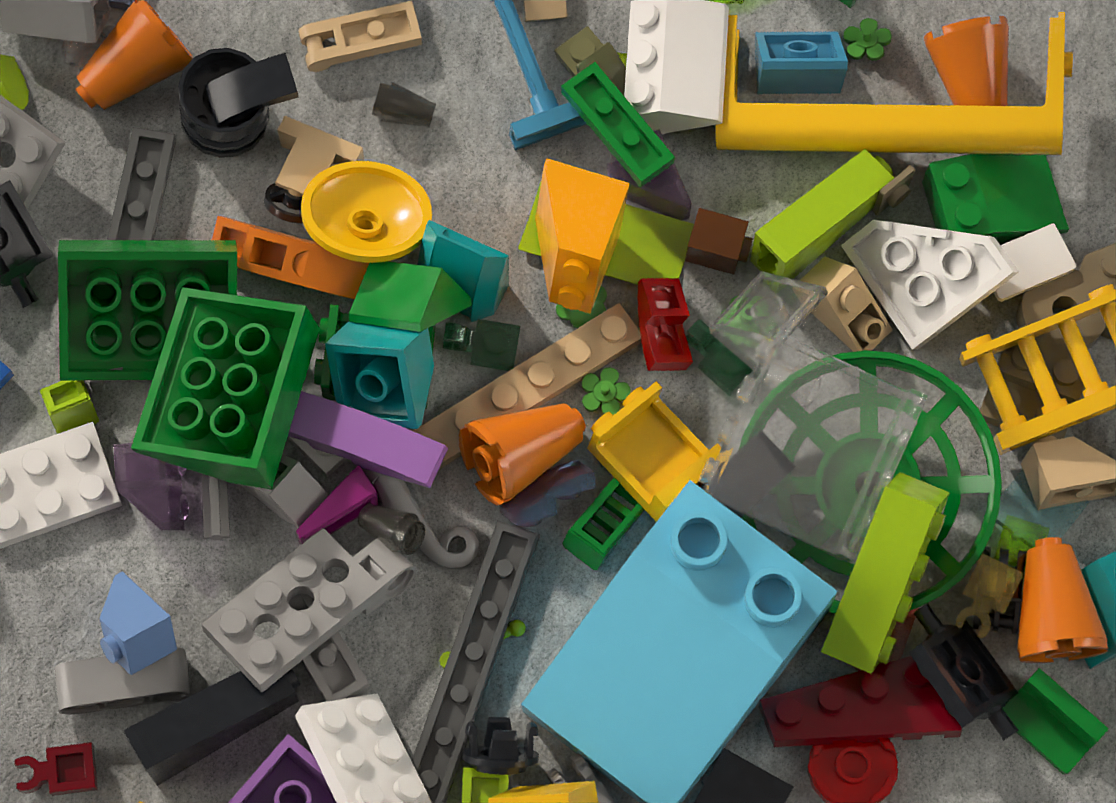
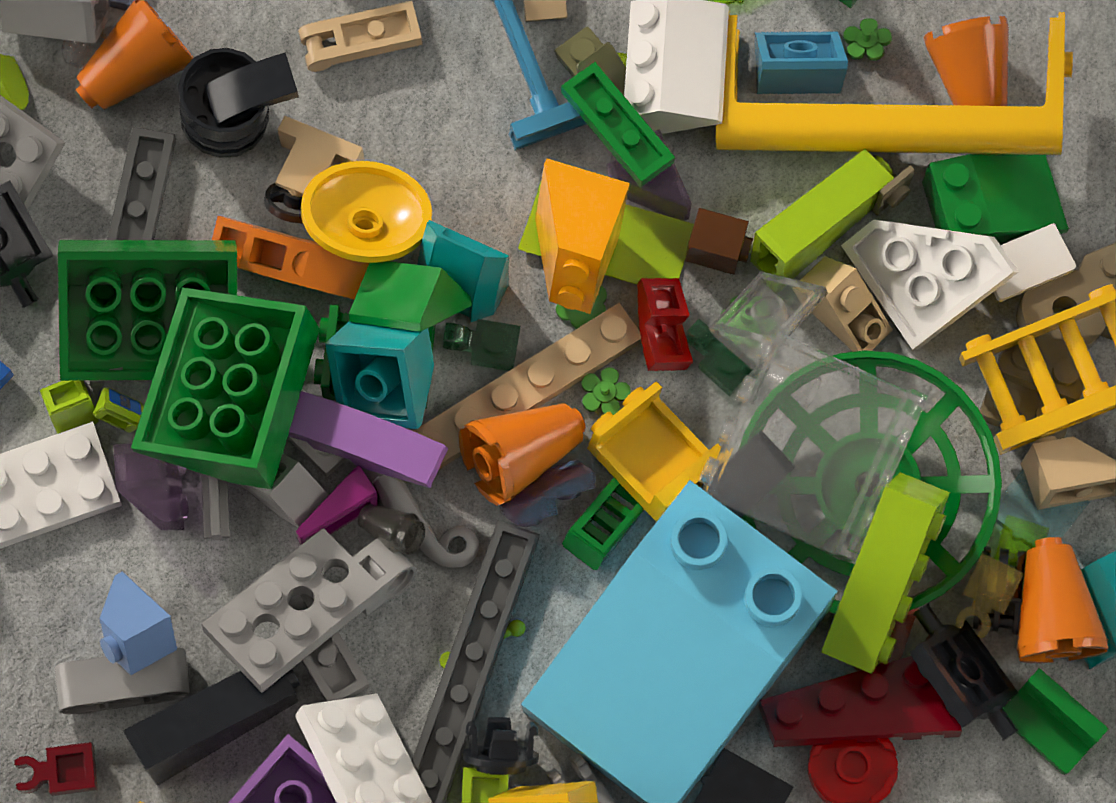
(118, 410): none -> lime slope
(402, 106): clear smoke cone -> none

